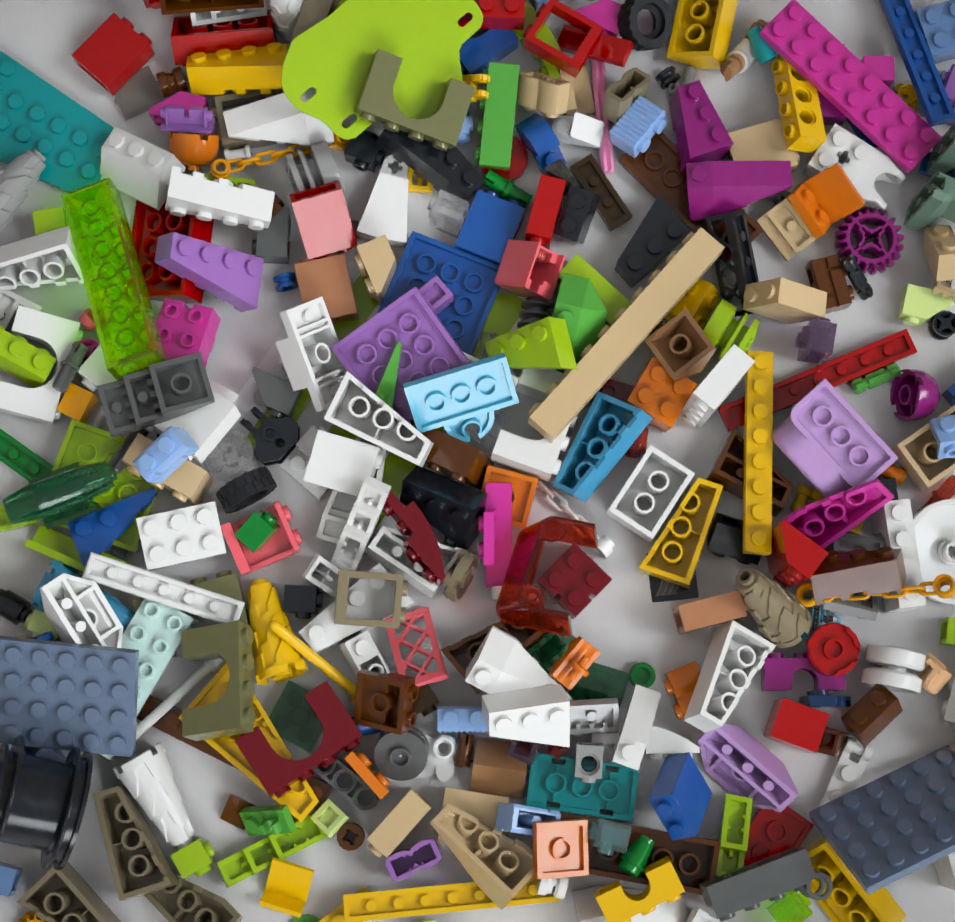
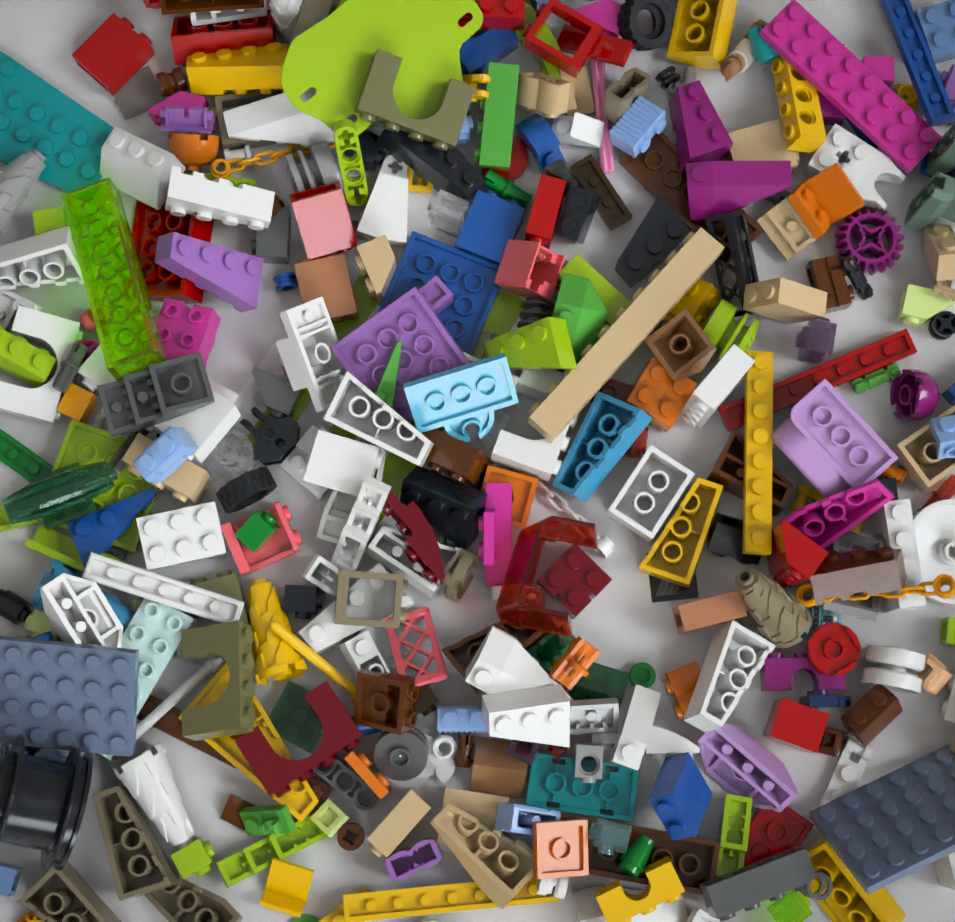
(351, 163): none -> lime beam

